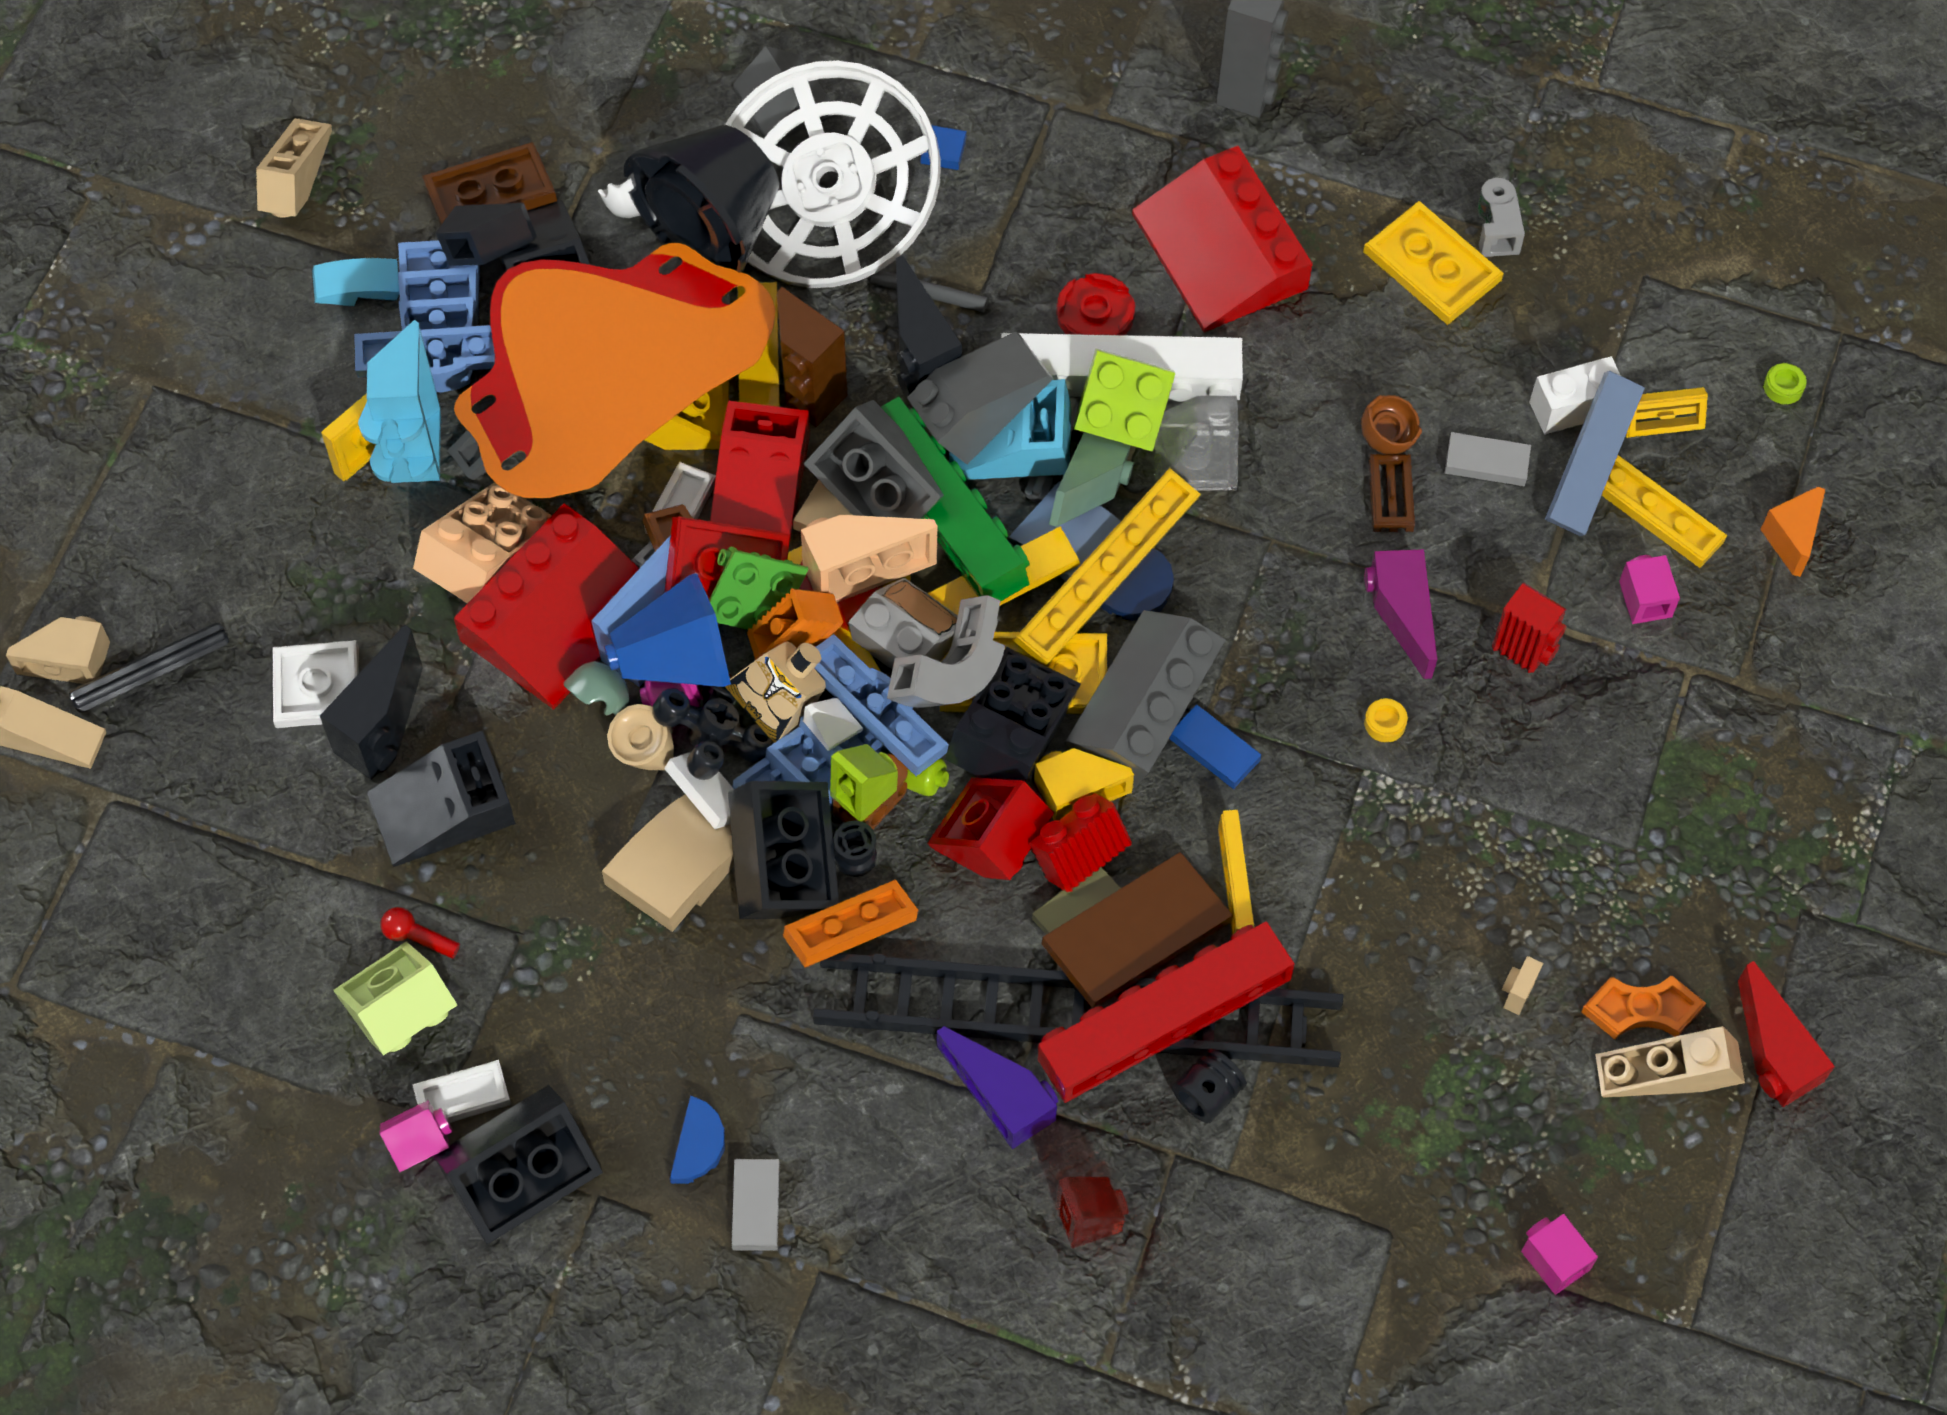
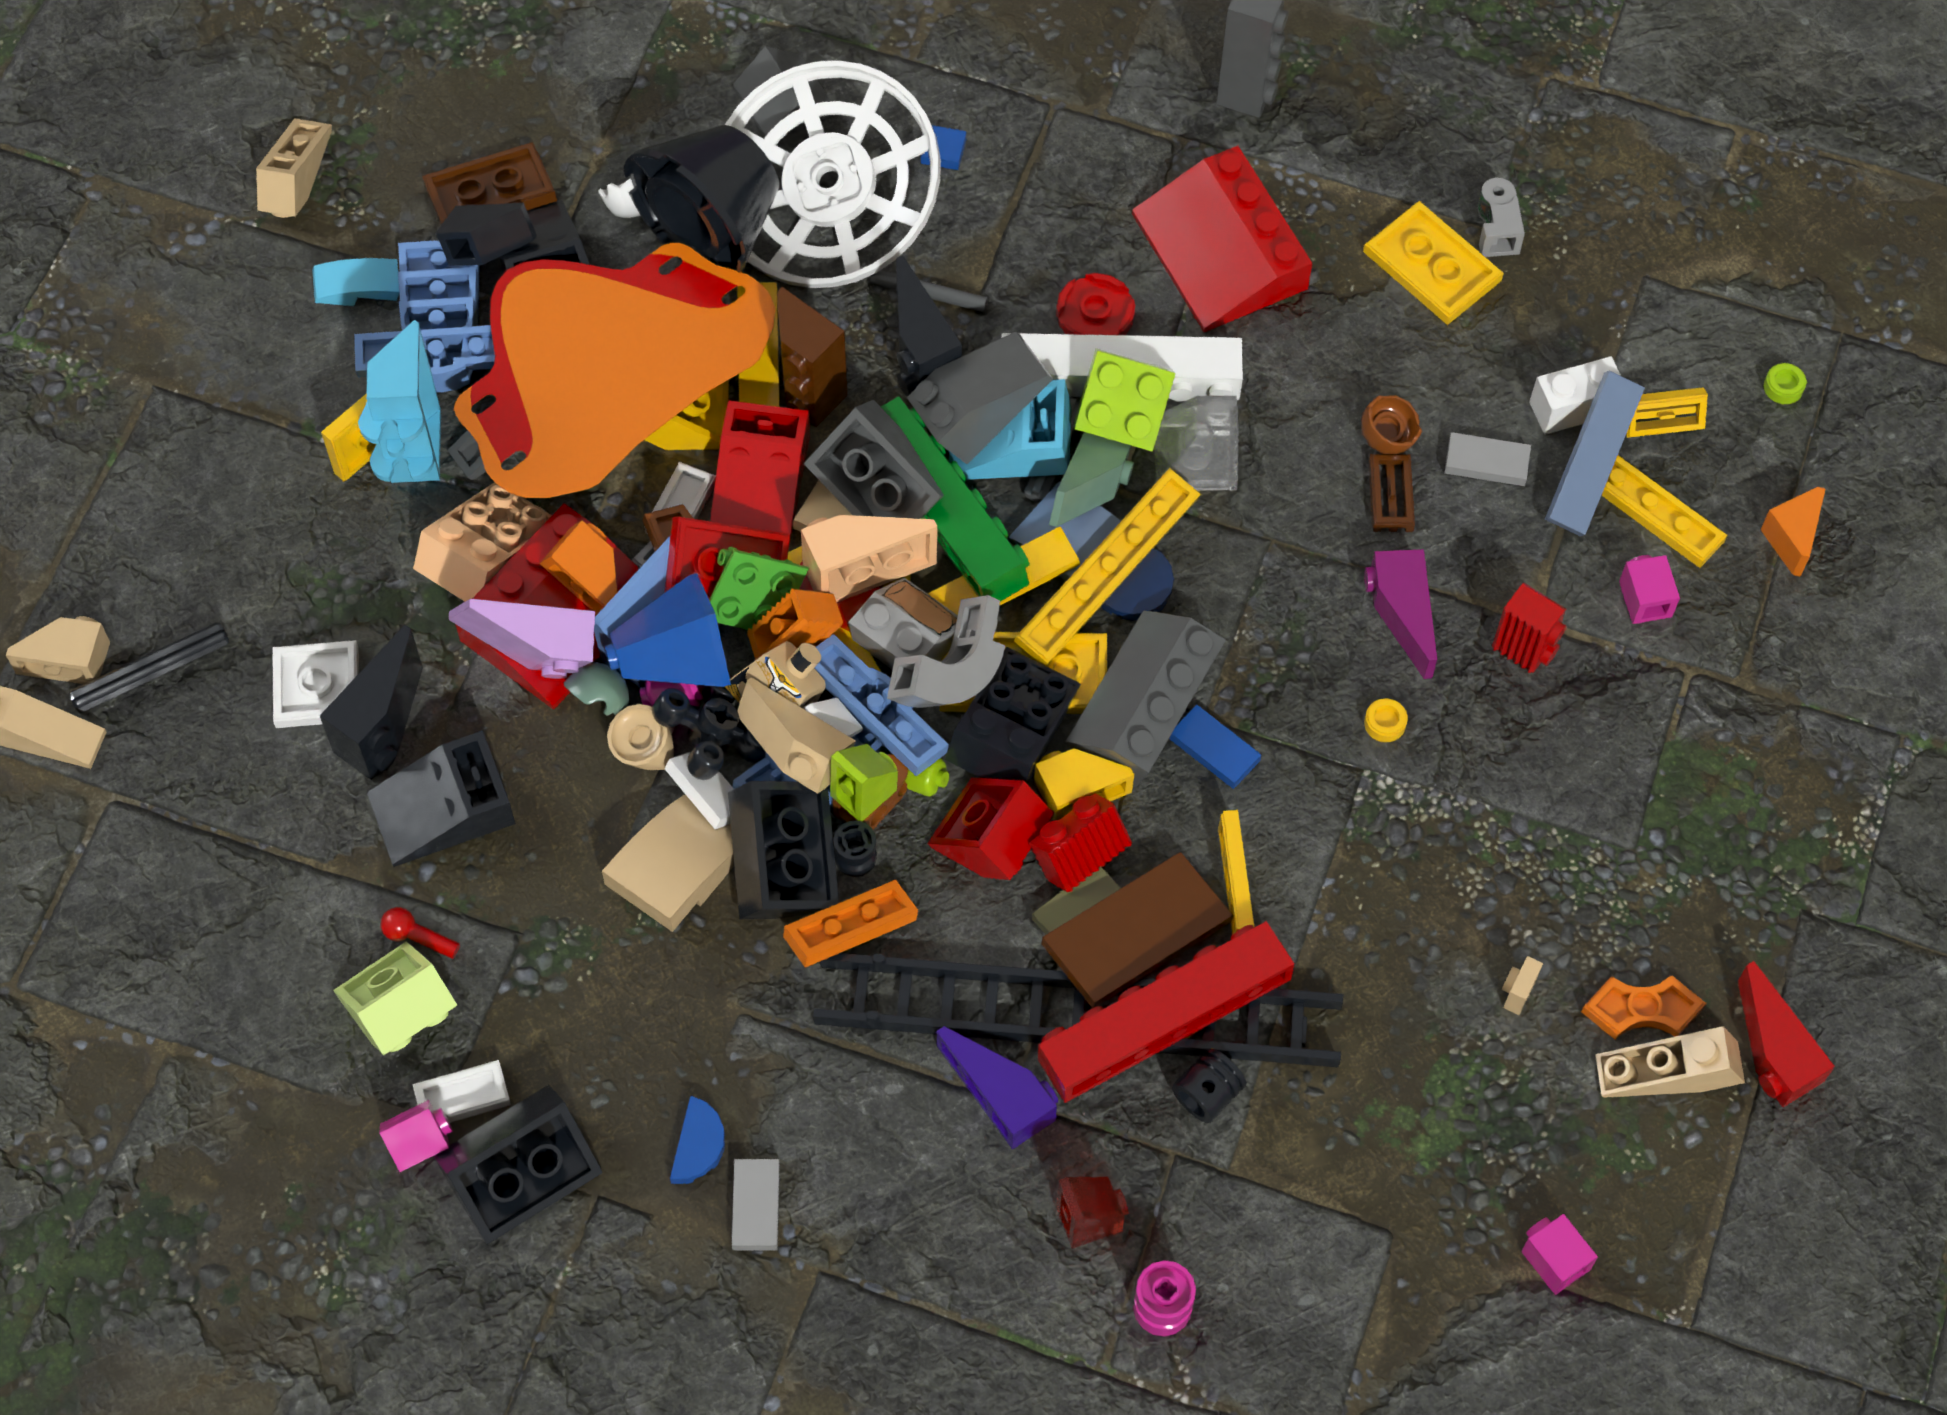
(532, 635): none -> lavender slope
(584, 565): none -> orange slope
(791, 735): none -> tan slope
(1164, 1298): none -> dark pink wheel

